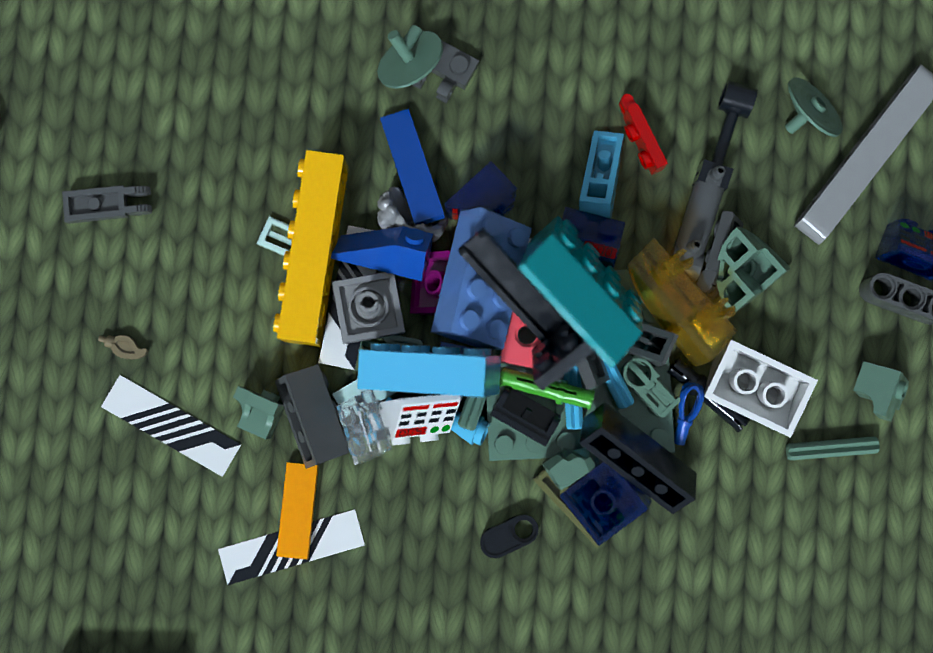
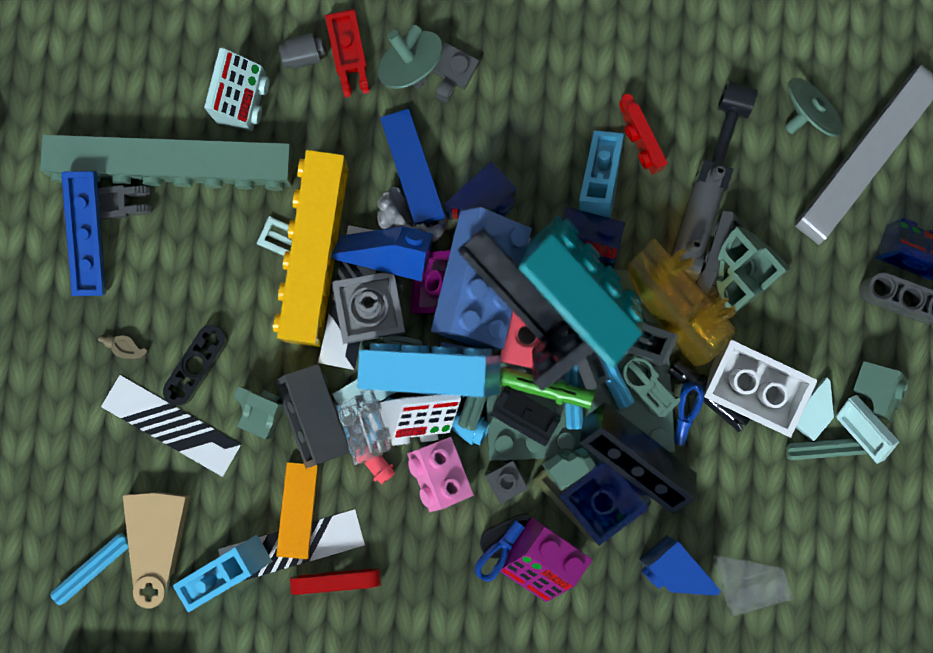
(83, 233): none -> blue plate
(90, 569): none -> medium azure axle
(154, 539): none -> tan piece
(170, 161): none -> sand green brick
(182, 367): none -> black beam
(222, 573): none -> medium azure slope
(236, 91): none -> light aqua slope
(301, 51): none -> dark grey brick
(335, 581): none -> red beam
(347, 48): none -> red hinge
(380, 469): none -> coral pin
(439, 475): none -> bright pink brick
(506, 481): none -> dark grey brick
(506, 544): none -> blue piece
(544, 562): none -> magenta slope
(673, 568): none -> blue slope
(751, 584): none -> clear wing
(817, 412): none -> light aqua tile
(867, 429): none -> light aqua tile

